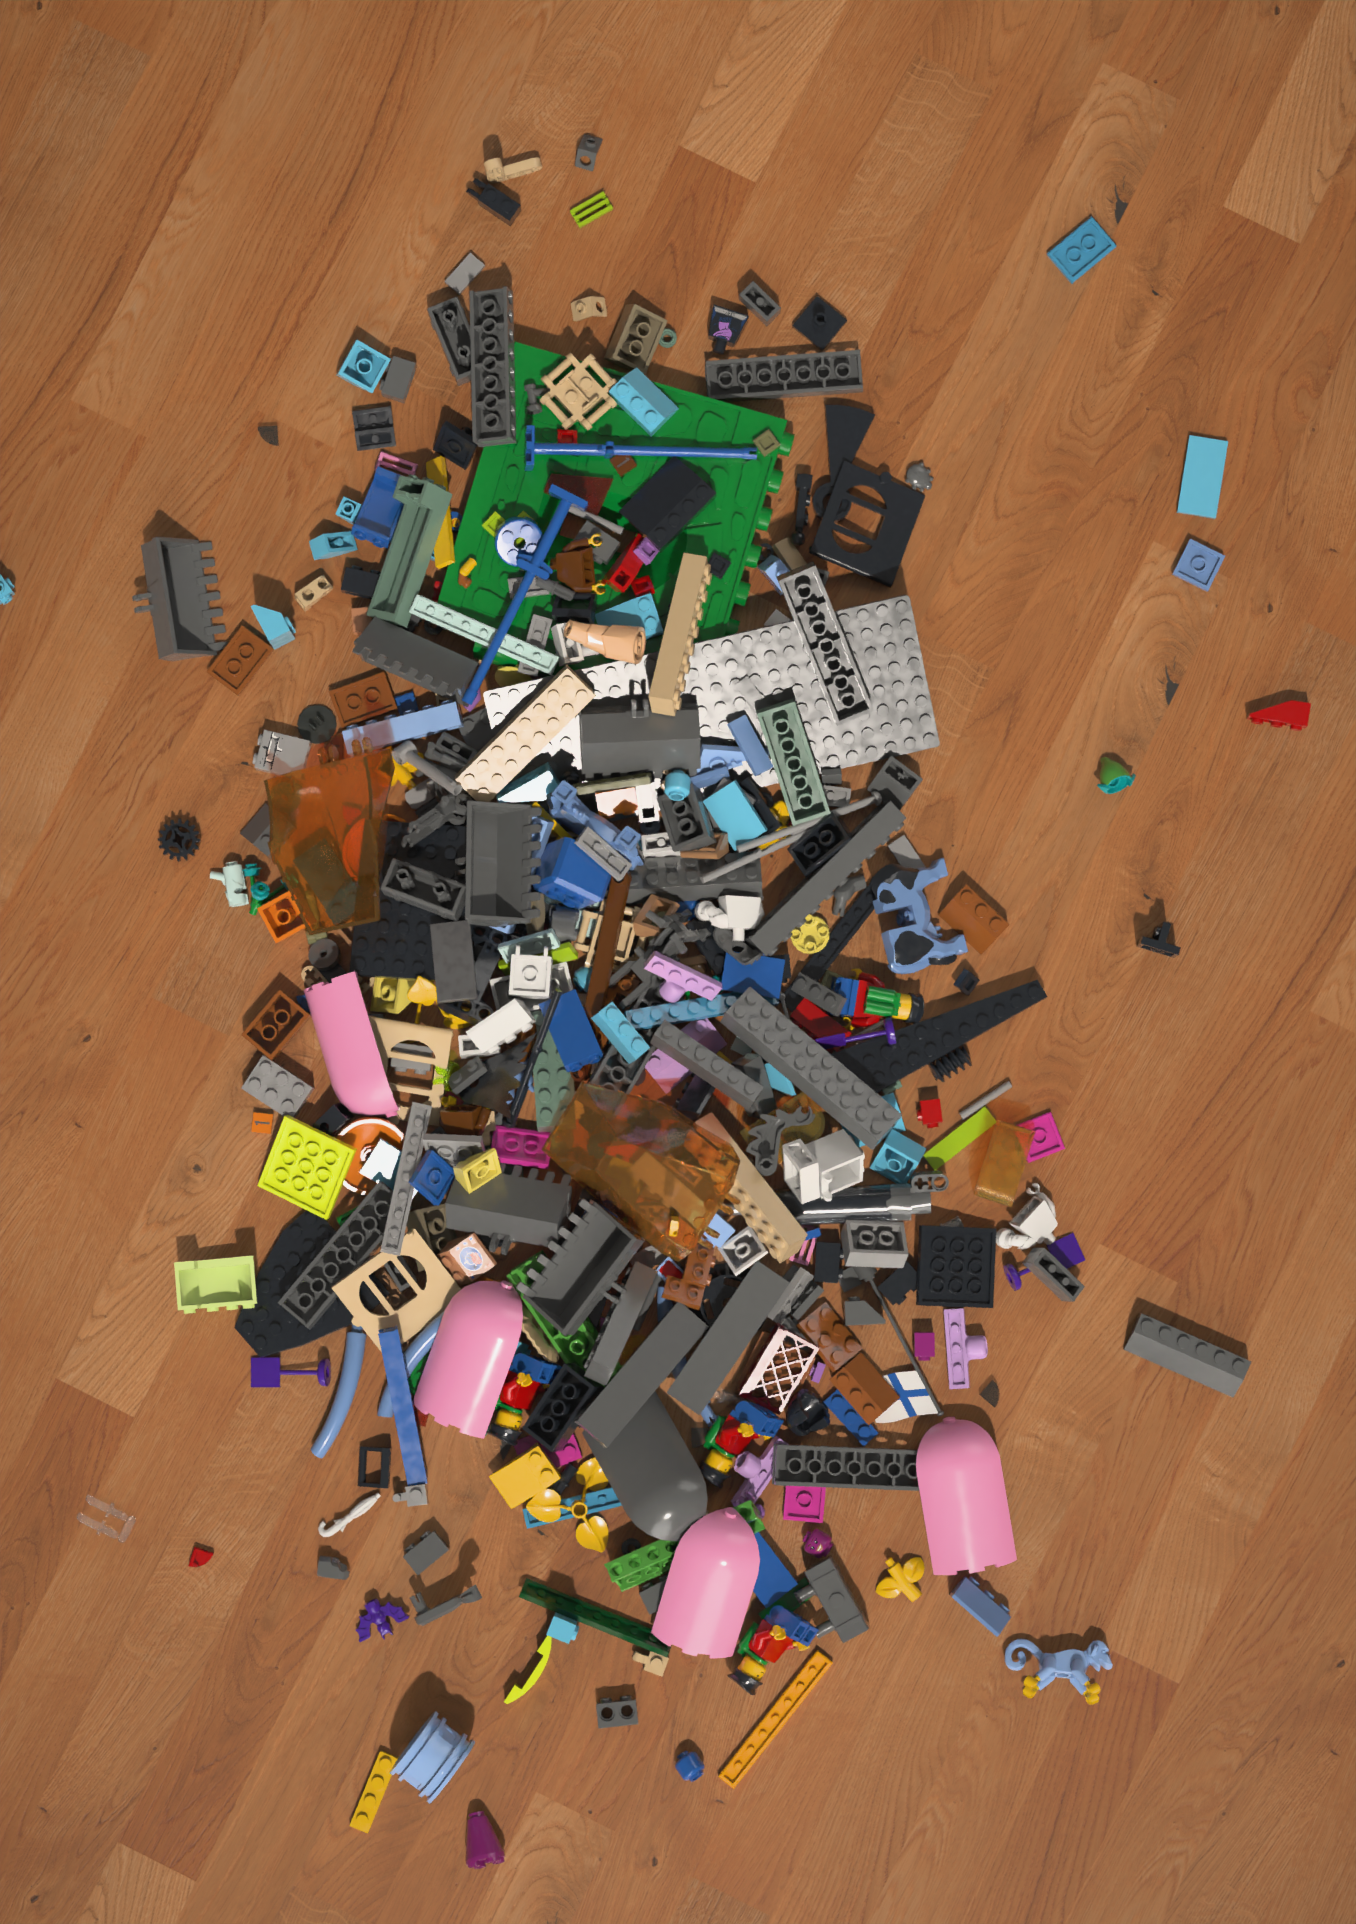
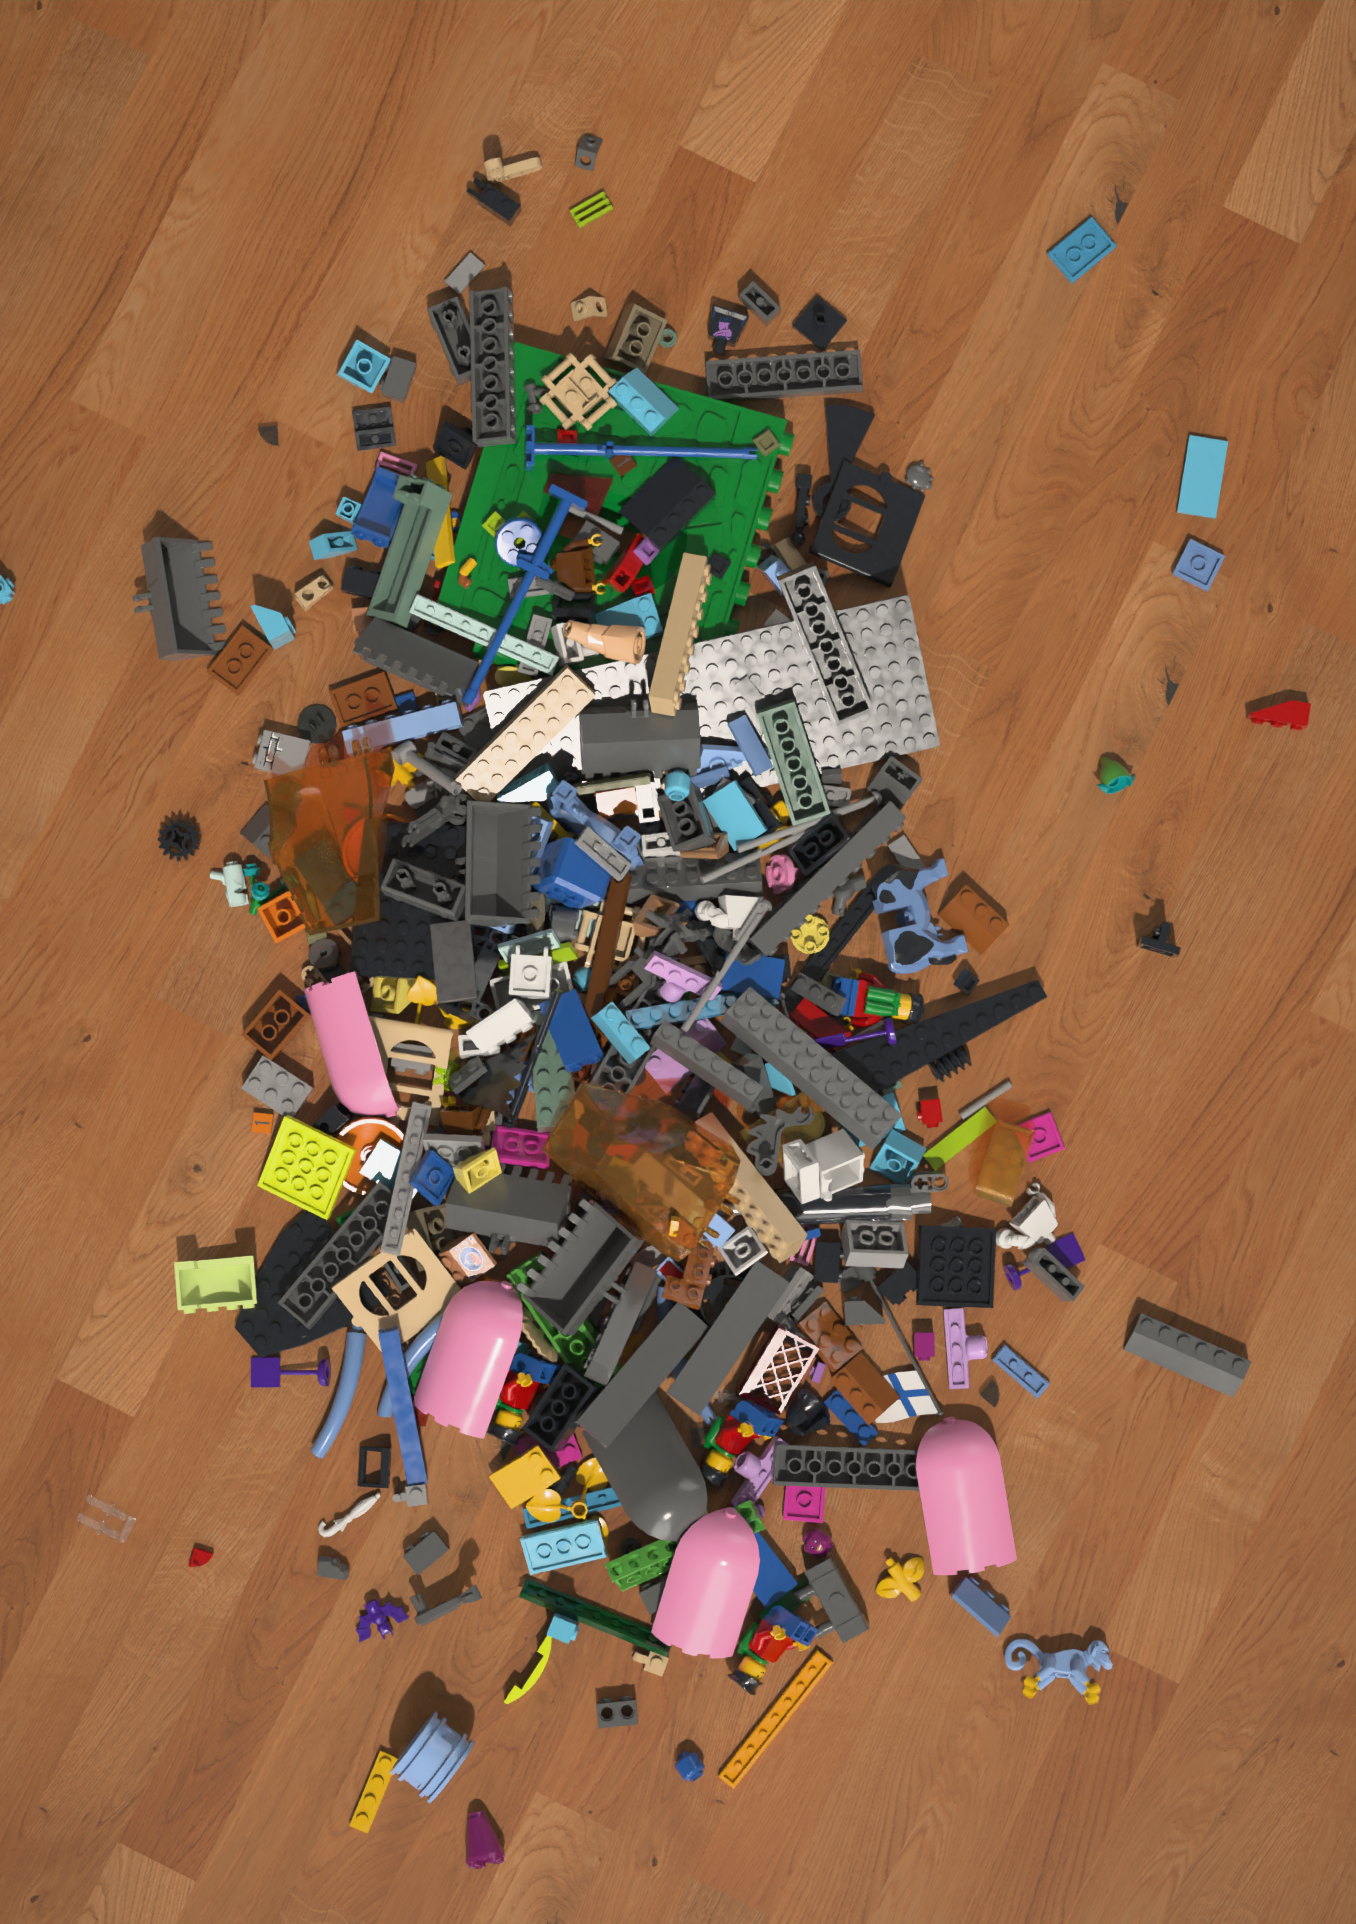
(563, 1546): none -> medium azure tile
(741, 938): none -> light grey bar
(781, 874): none -> bright pink tile
(1020, 1371): none -> medium blue tile

